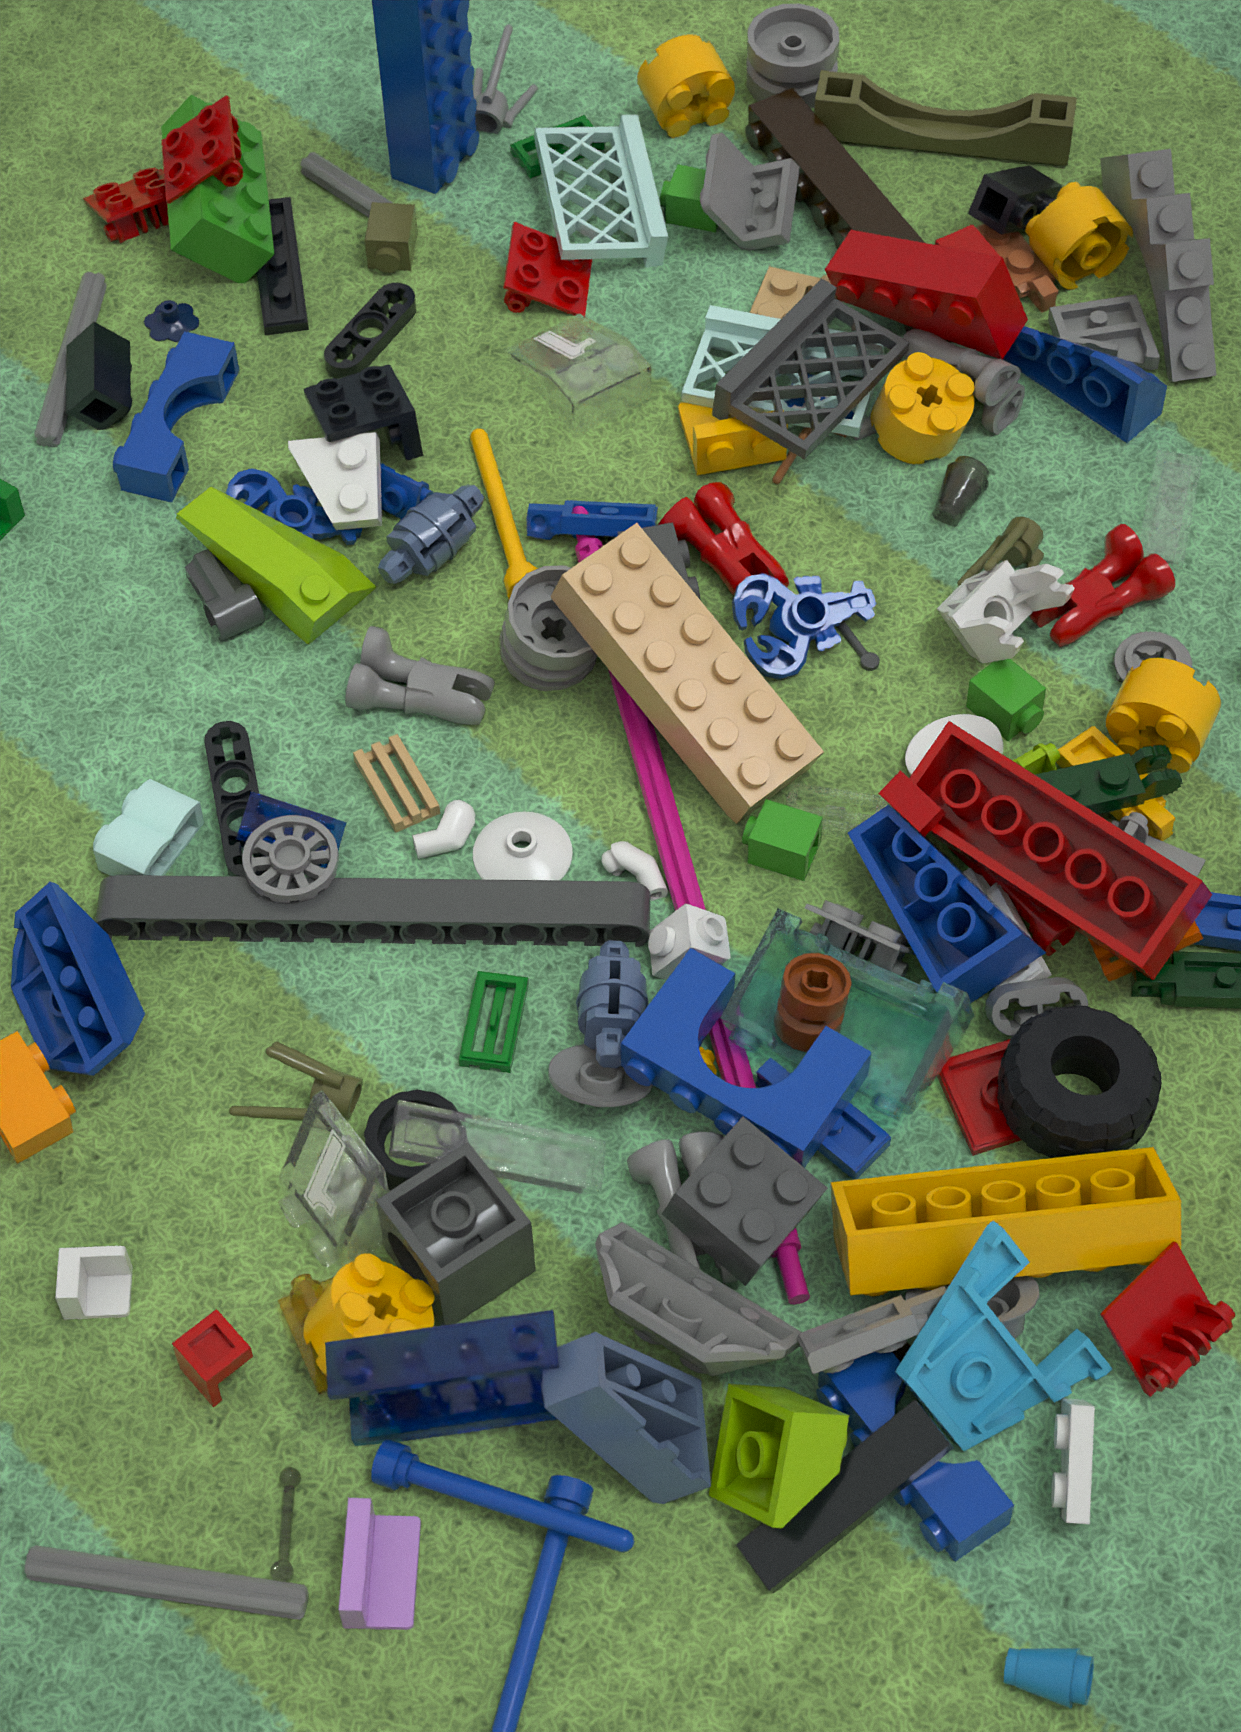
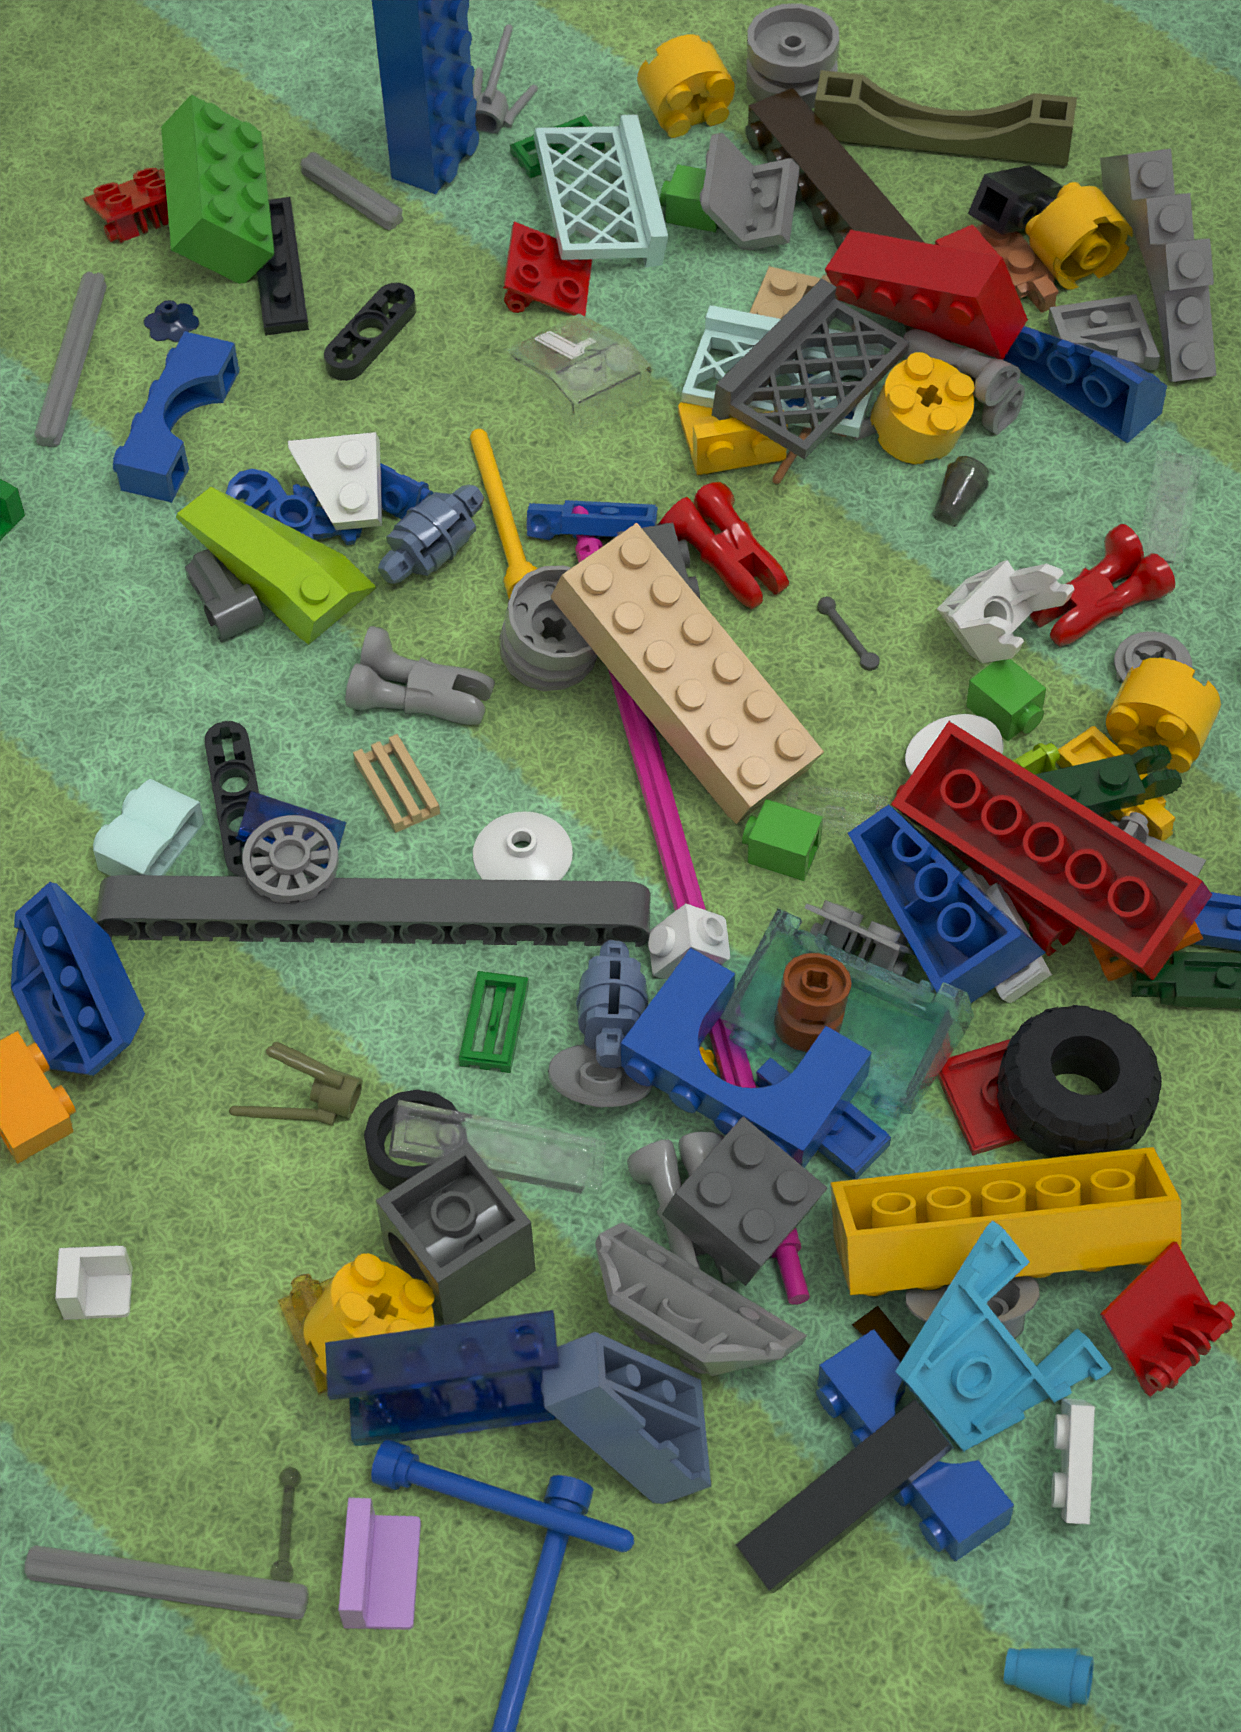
(98, 377): black brick -> none
(202, 149): red hinge -> none
(211, 1354): red panel -> none
(333, 1186): clear slope -> none
(365, 404): black bracket -> none
(391, 236): olive brick -> none
(451, 831): white arm -> none
(642, 865): white arm -> none
(775, 1451): lime slope -> none
(795, 619): blue animal -> none
(875, 1328): light grey hinge -> none
(912, 803): red piece -> none
(1016, 544): olive plant -> none
(1032, 994): light grey beam -> none

